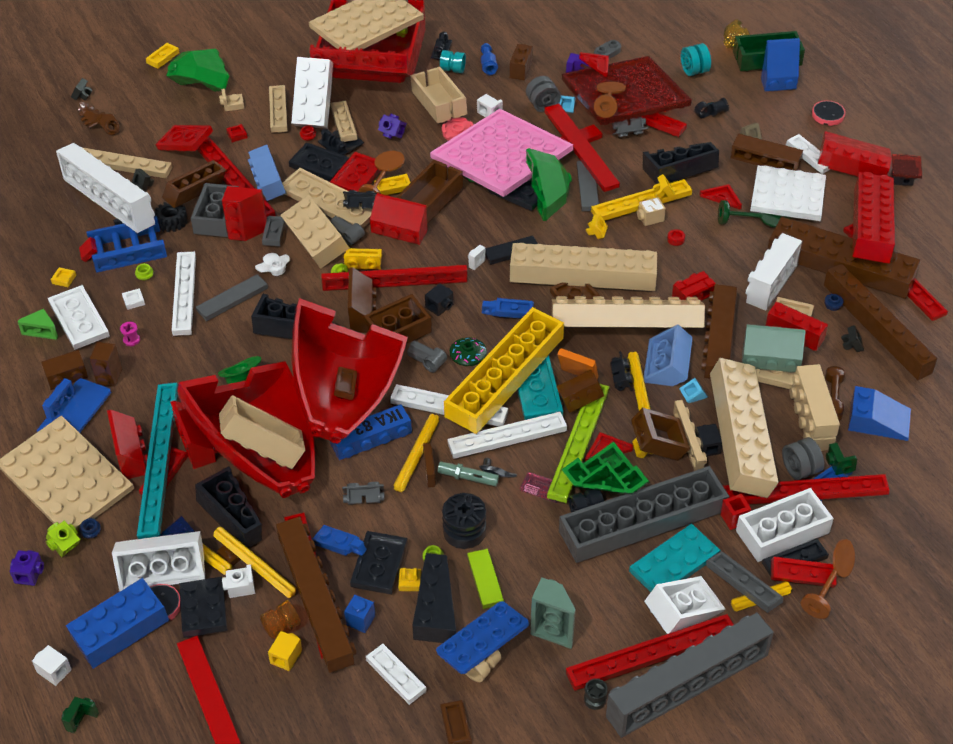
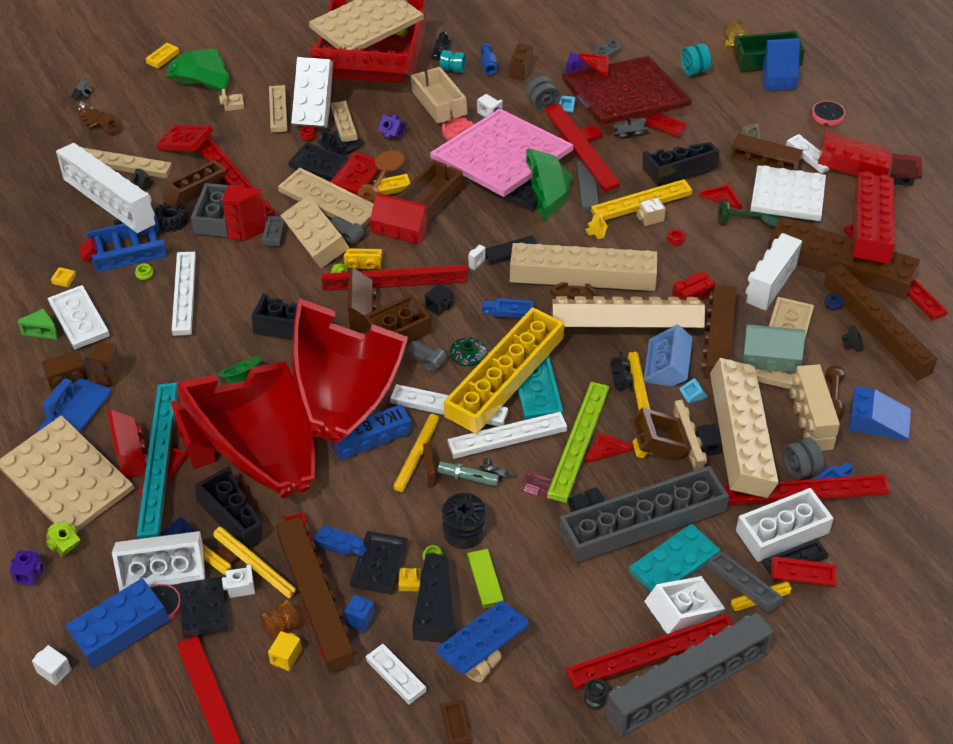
(75, 712): dark green bracket -> none
(89, 524): dark blue plate -> none
(130, 333): dark pink bush -> none
(133, 299): white tile -> none
(231, 297): dark grey tile -> none
(236, 133): red tile -> none
(261, 432): tan piece -> none
(266, 172): medium blue brick -> none
(273, 264): white plate -> none
(345, 383): reddish brown tile -> none
(353, 198): black hinge -> none
(355, 493): dark grey hinge -> none
(552, 613): sand green slope -> none
(576, 363): orange tile -> none
(580, 391): reddish brown brick -> none
(606, 105): dark orange piece -> none
(606, 471): green brick -> none
(663, 187): yellow tile -> none
(711, 108): black connector -> none
(732, 509): red brick -> none
(787, 317): red brick -> none
(838, 462): dark green bracket -> none
(843, 564): dark orange piece -> none

